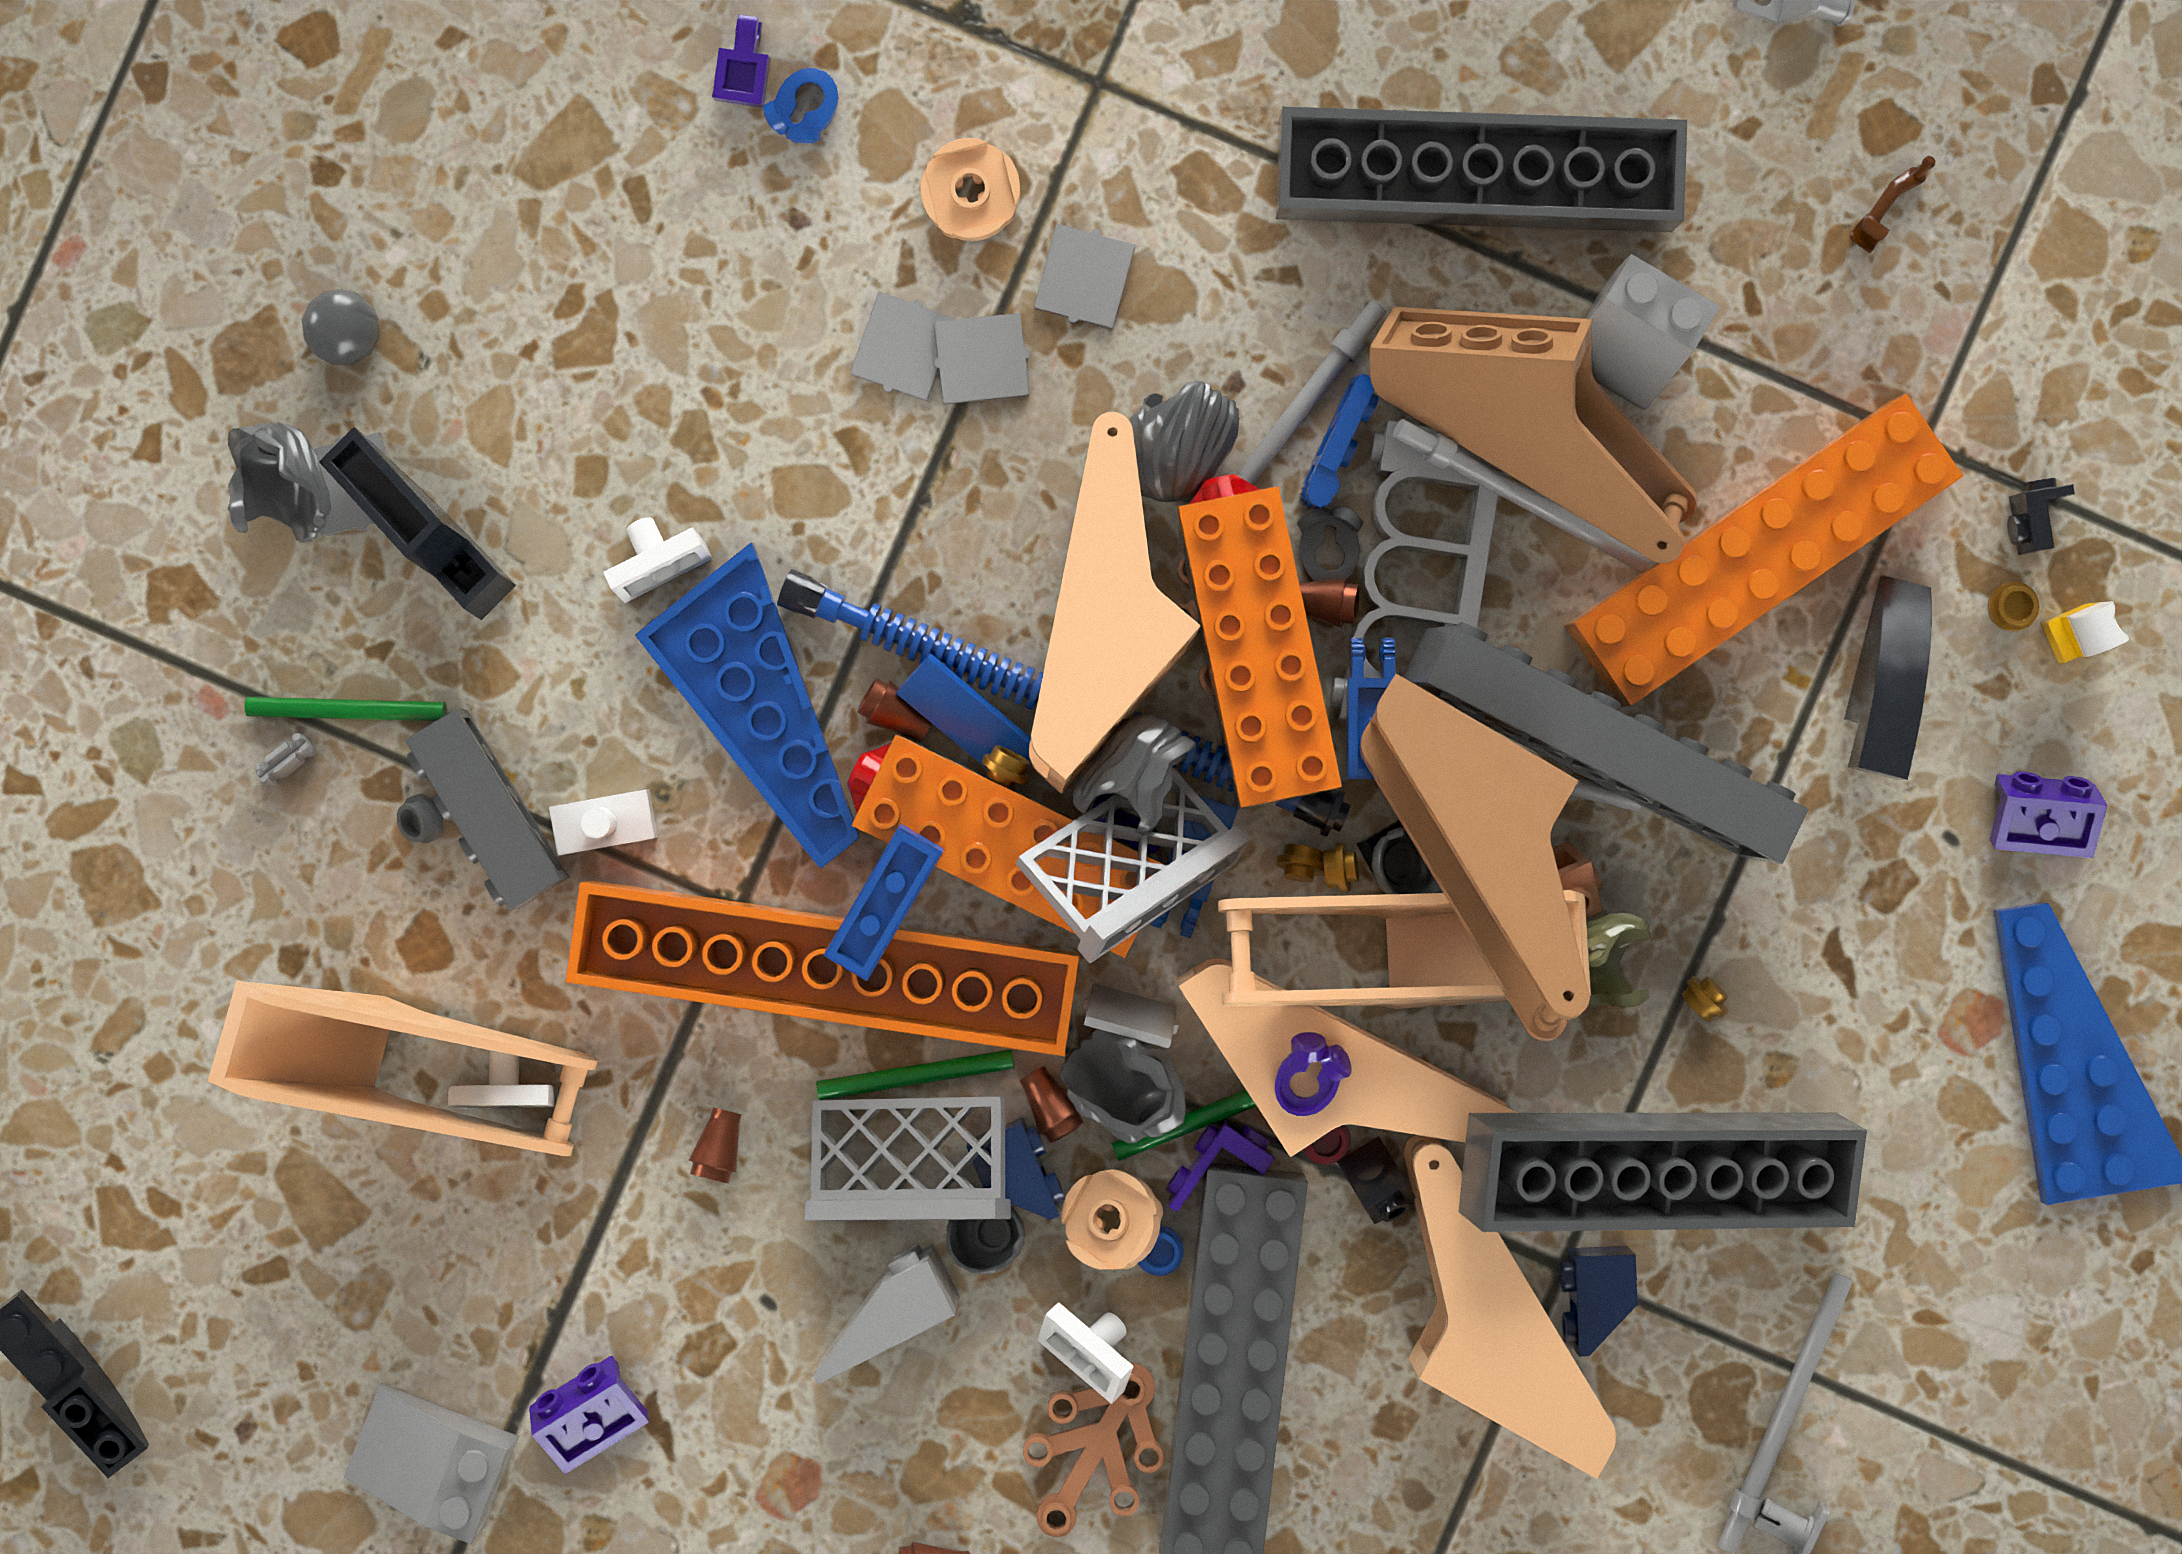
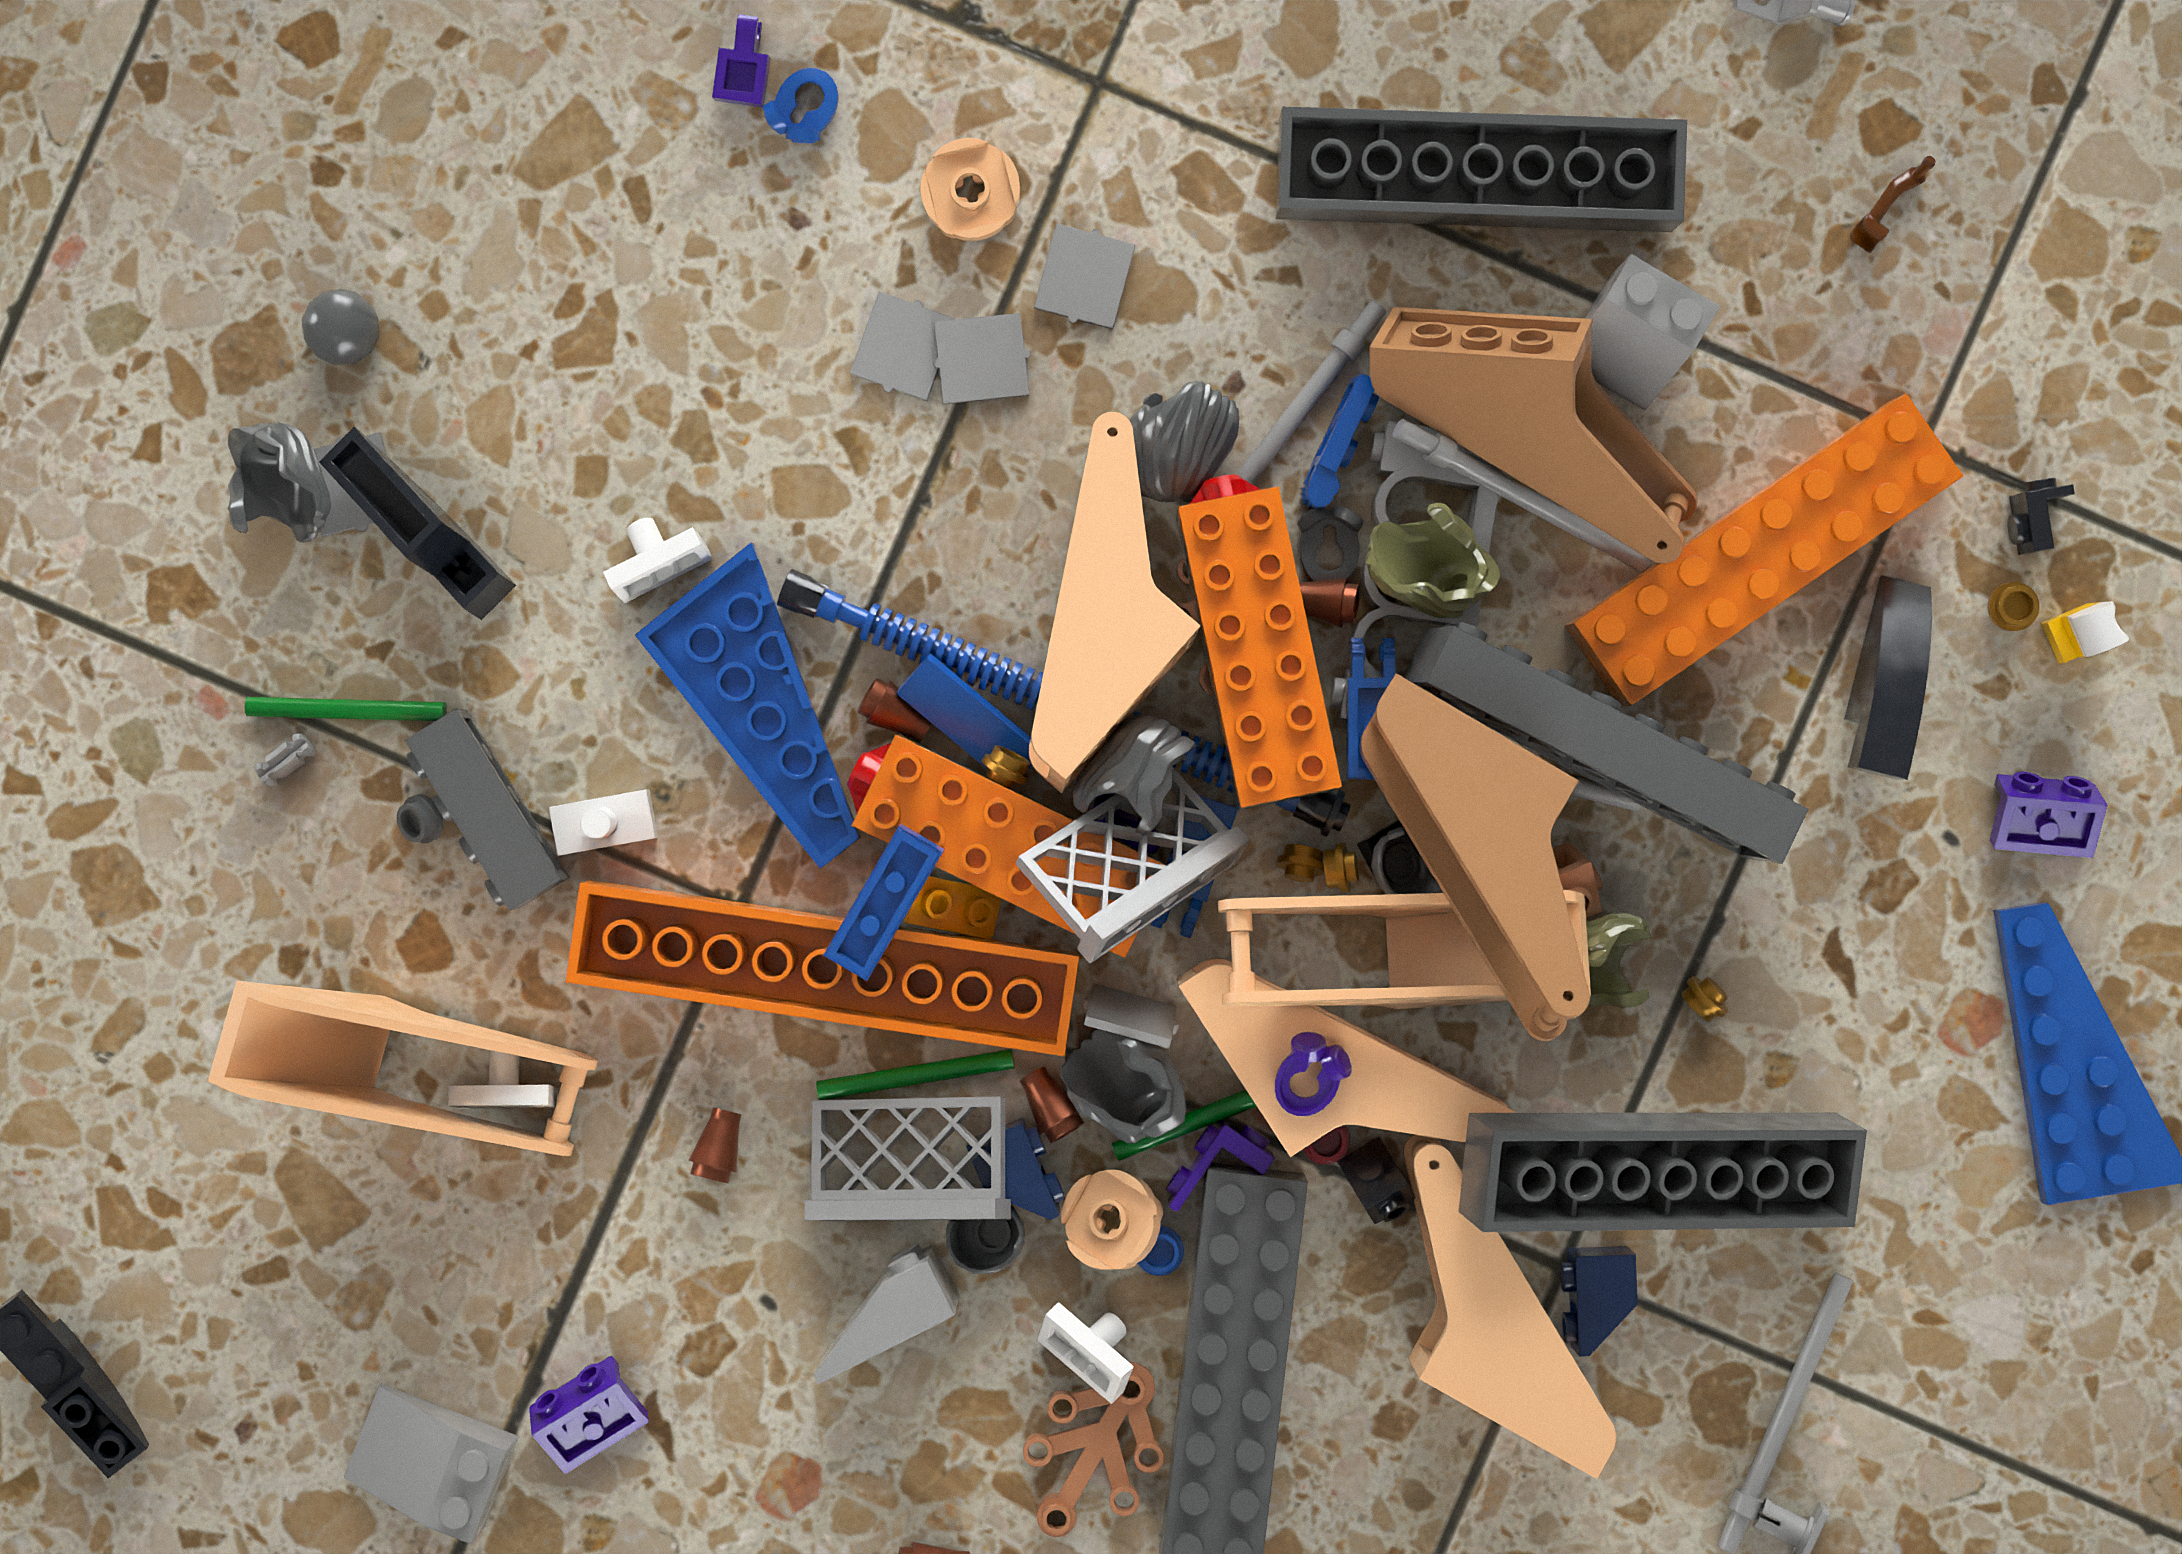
(955, 908): none -> light orange bracket
(1431, 563): none -> olive hair

